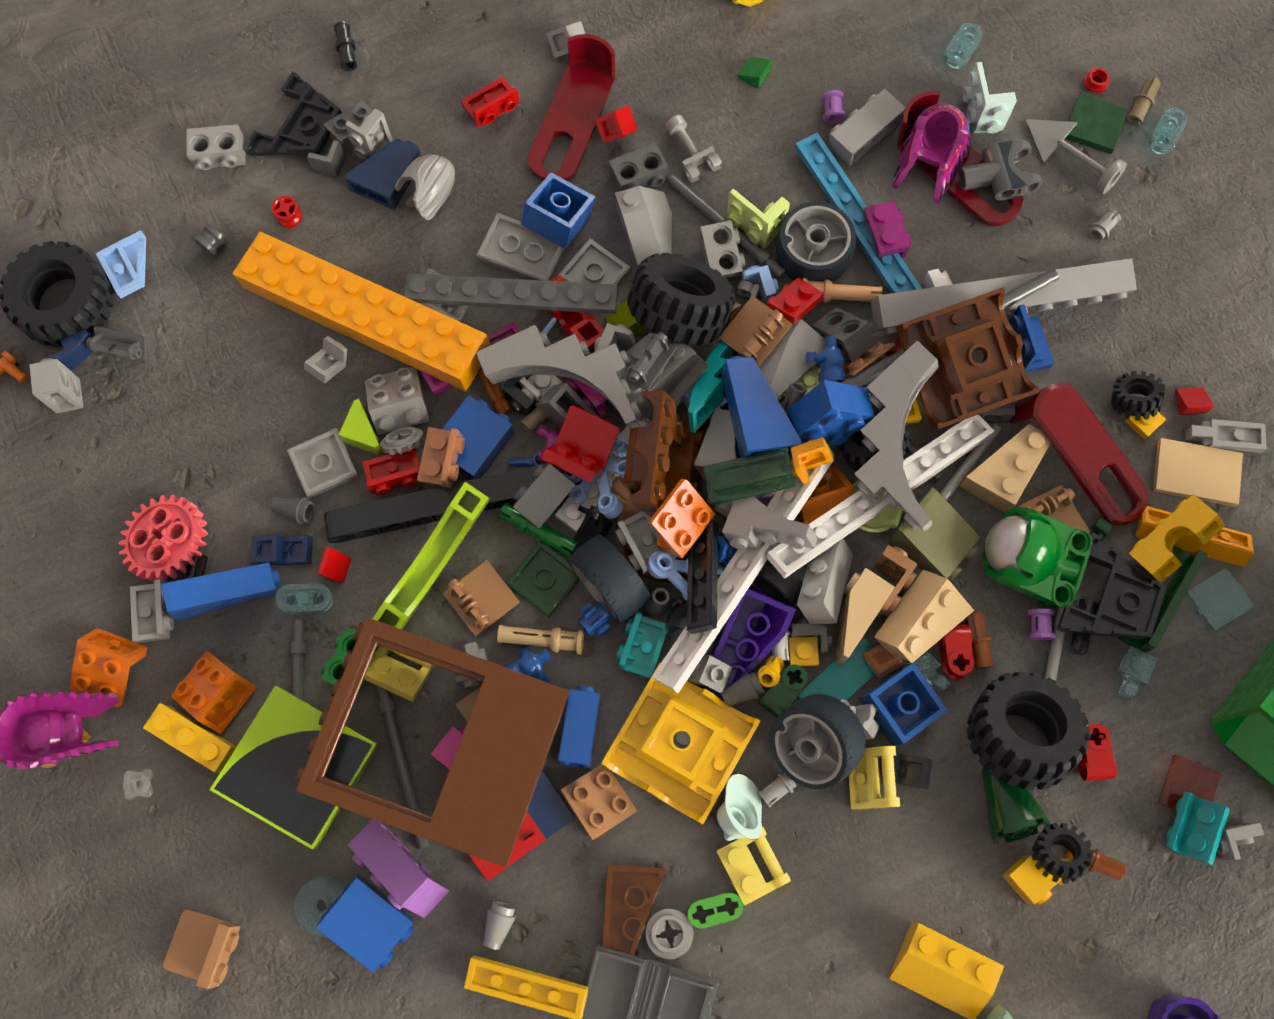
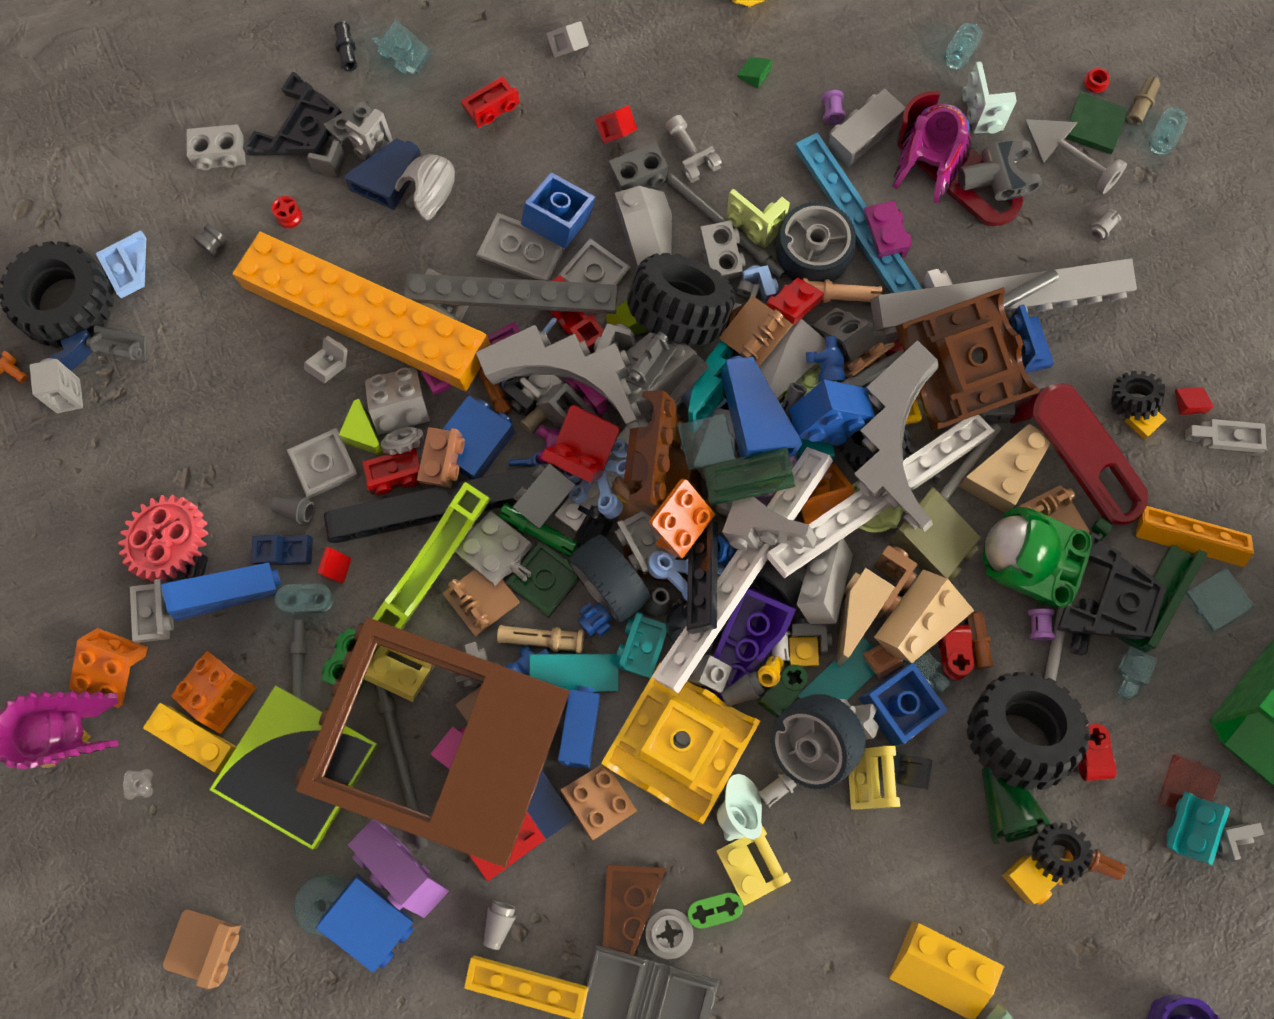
(404, 47): none -> clear light blue bracket
(494, 549): none -> light grey plate
(575, 104): dark red piece -> none
(575, 670): none -> teal piece
(706, 441): none -> clear light blue piece
(809, 456): light orange bracket -> none
(1189, 519): yellow arch -> none
(1198, 470): tan tile -> none

